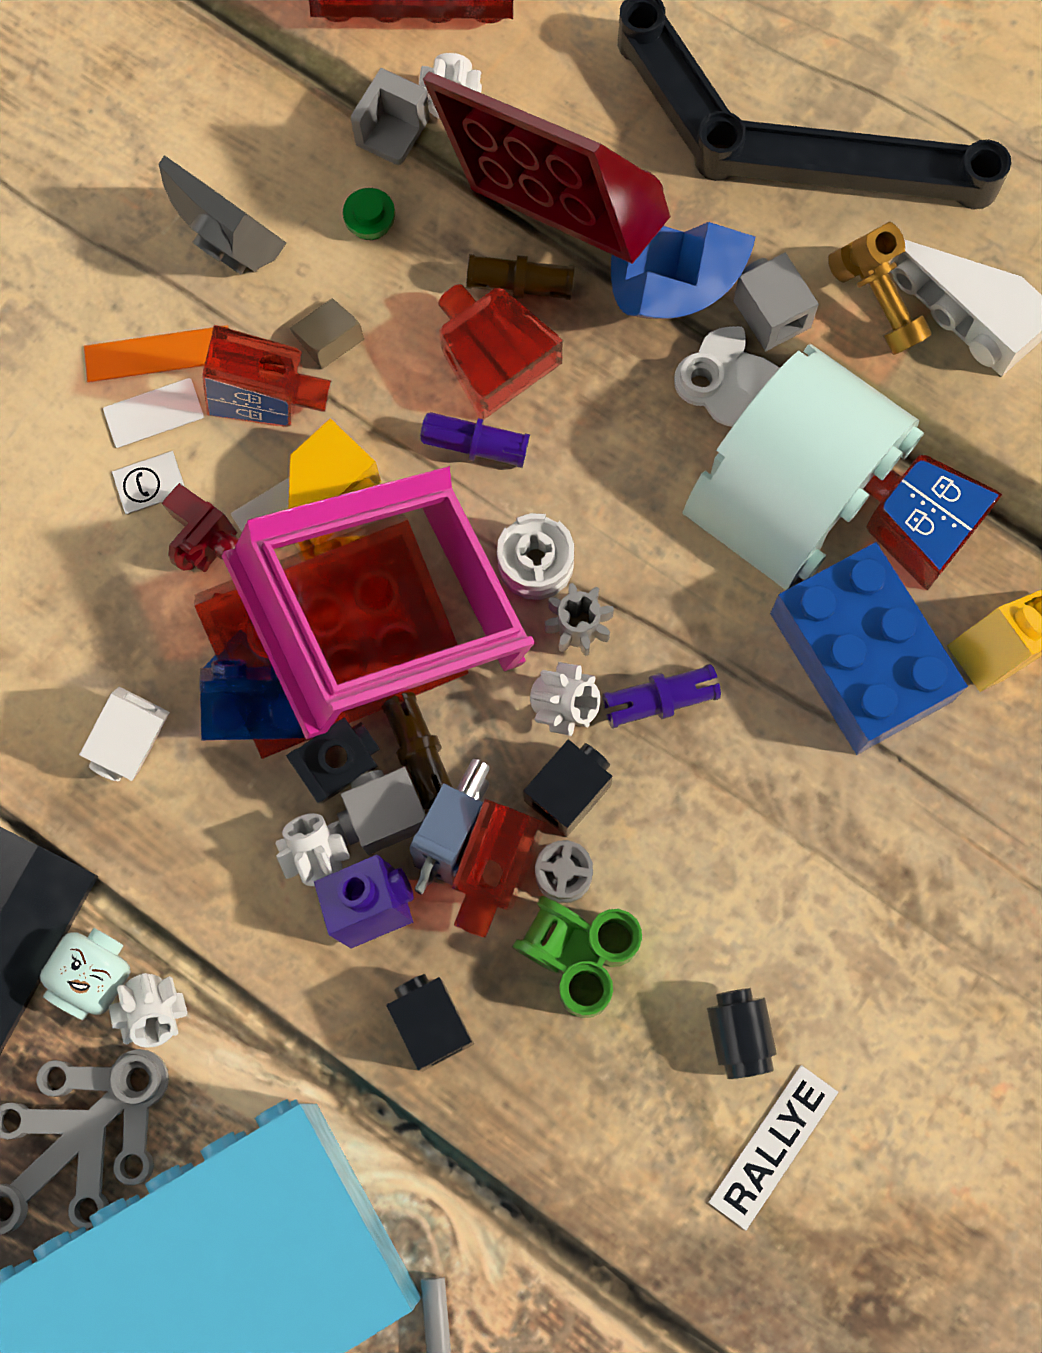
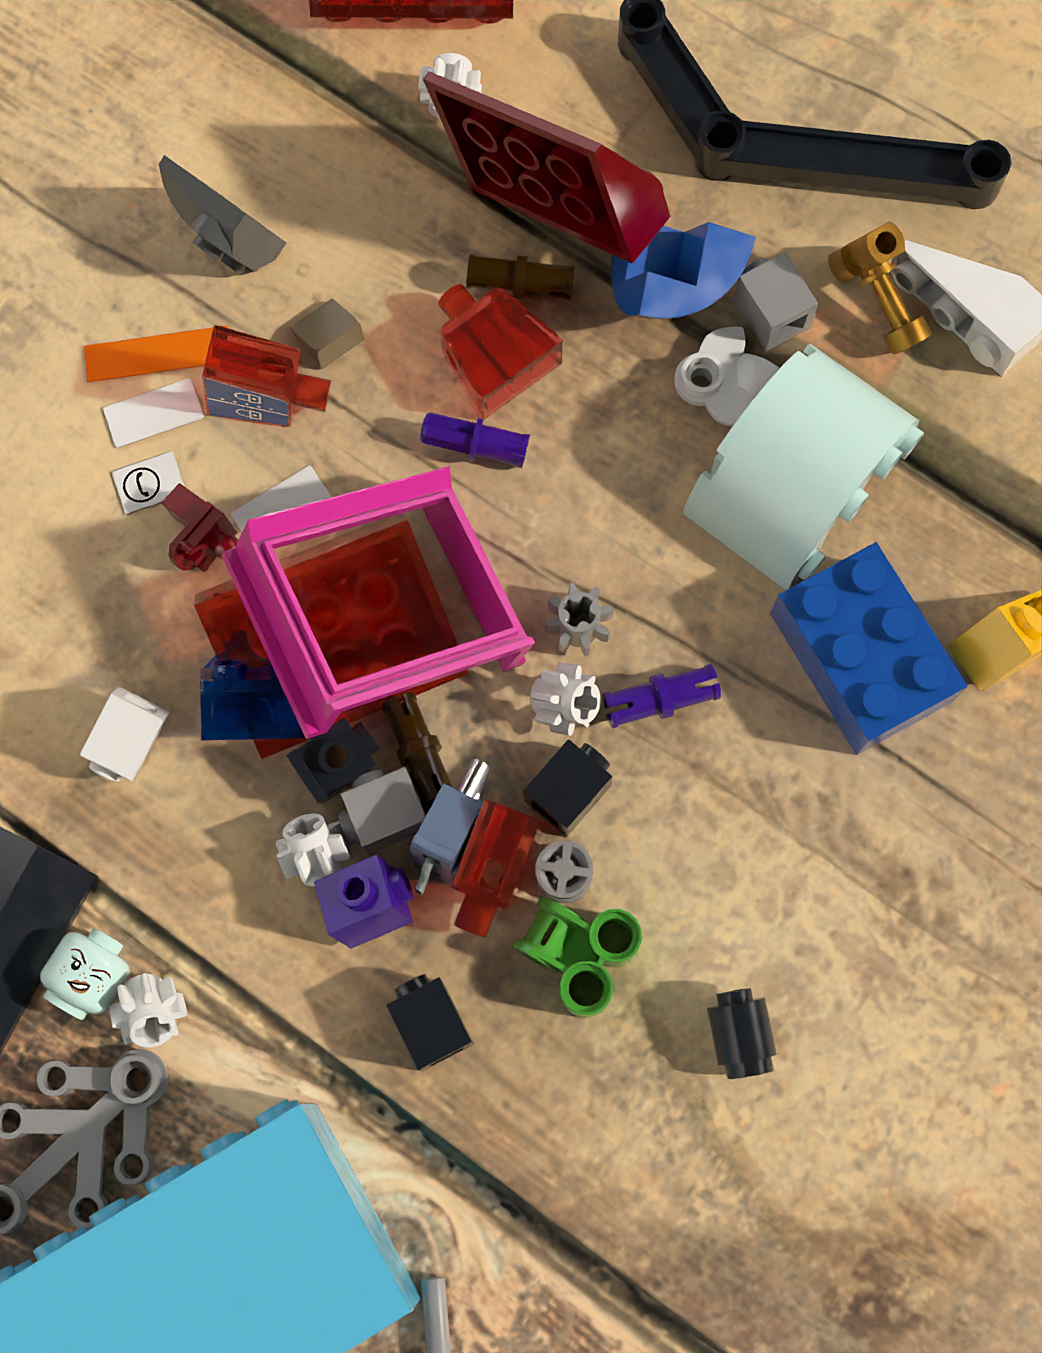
(328, 467): yellow slope -> none
(369, 213): green plate -> none
(390, 116): light grey panel -> none
(518, 571): white wheel -> none
(773, 1147): white sticker -> none
(927, 515): torso -> none

